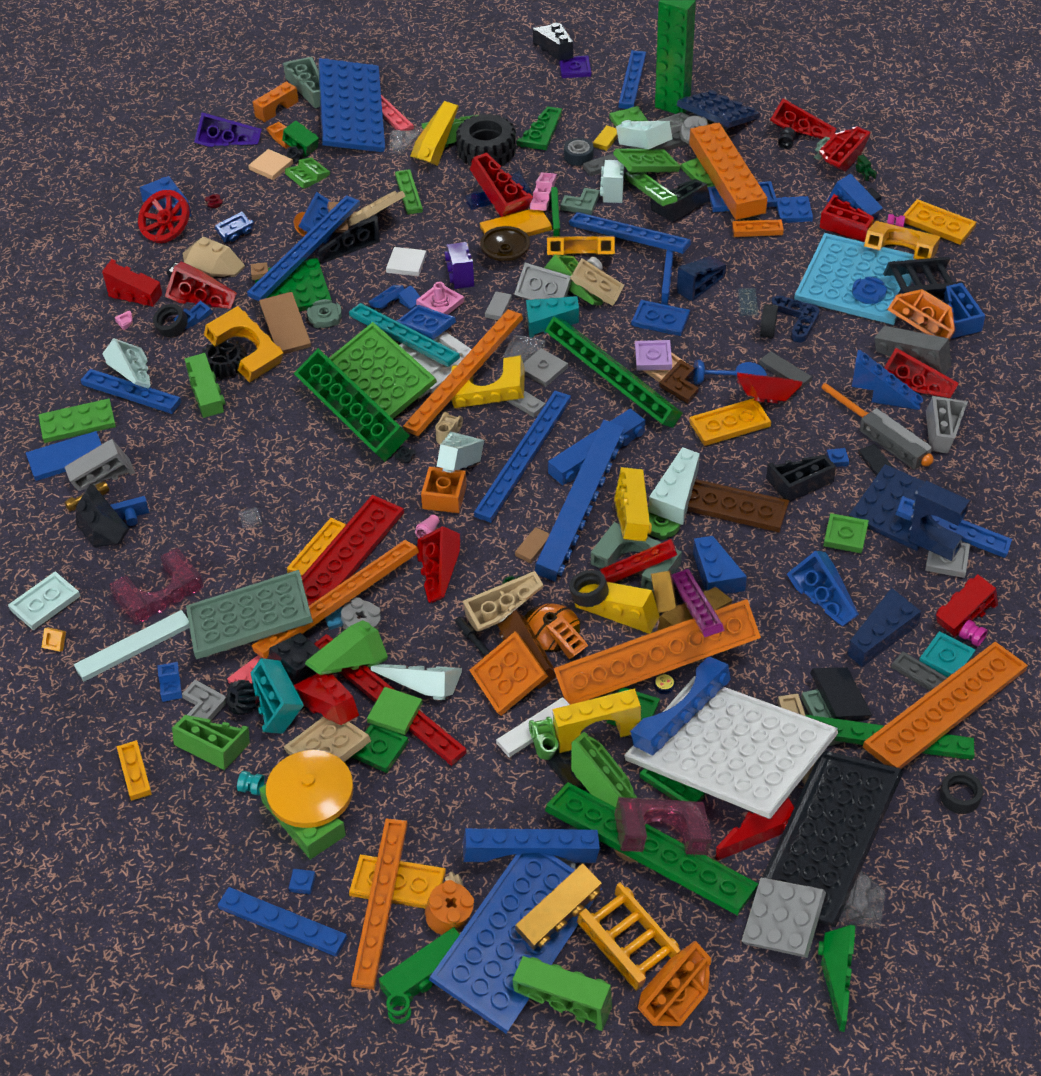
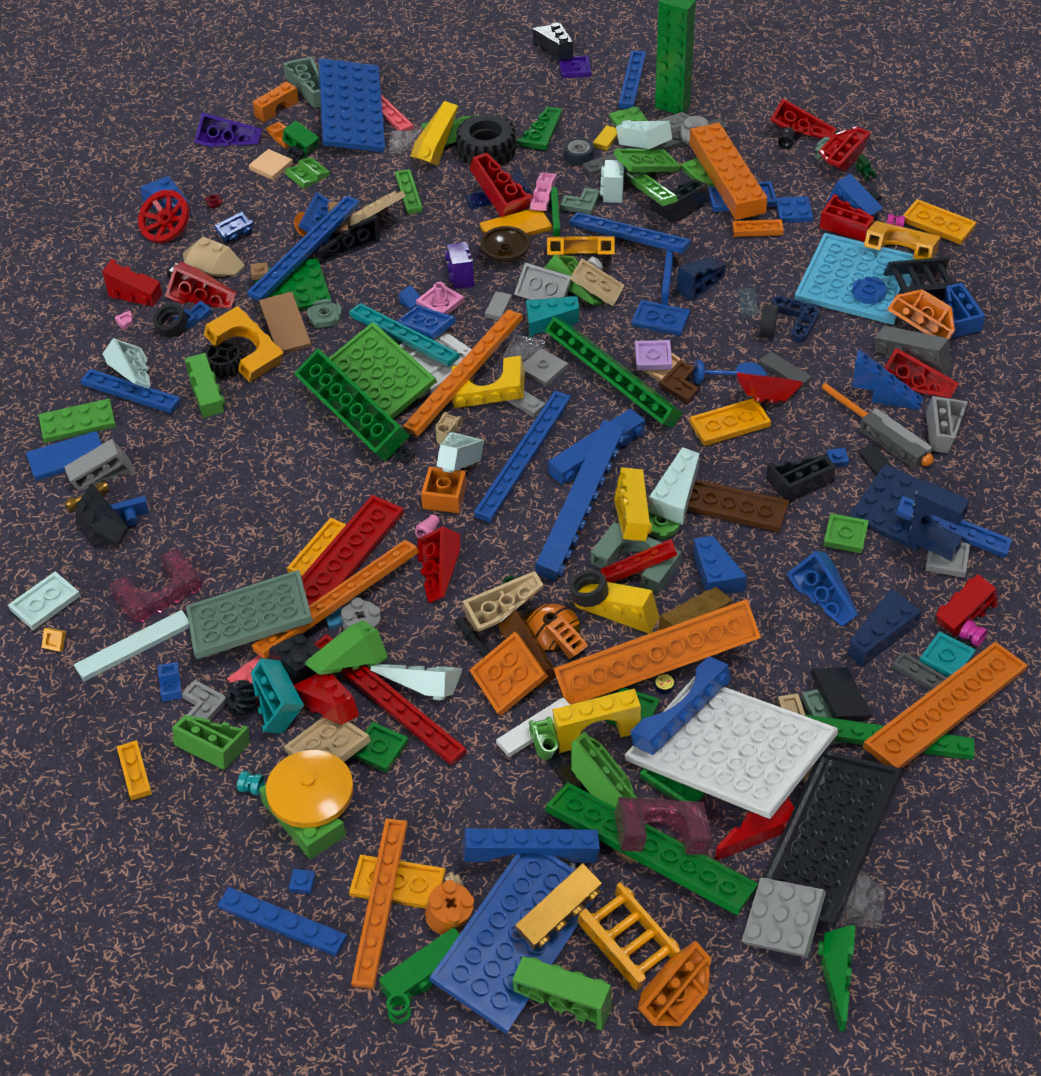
(250, 518): clear tile -> none
(386, 296): blue plate -> none
(394, 710): bright green tile -> none
(406, 261): white tile -> none
(532, 545): medium nougat tile -> none
(664, 591): pearl gold panel -> none
(697, 603): magenta tile -> none
(718, 109): dark blue plate -> none
(954, 804): black tyre -> none

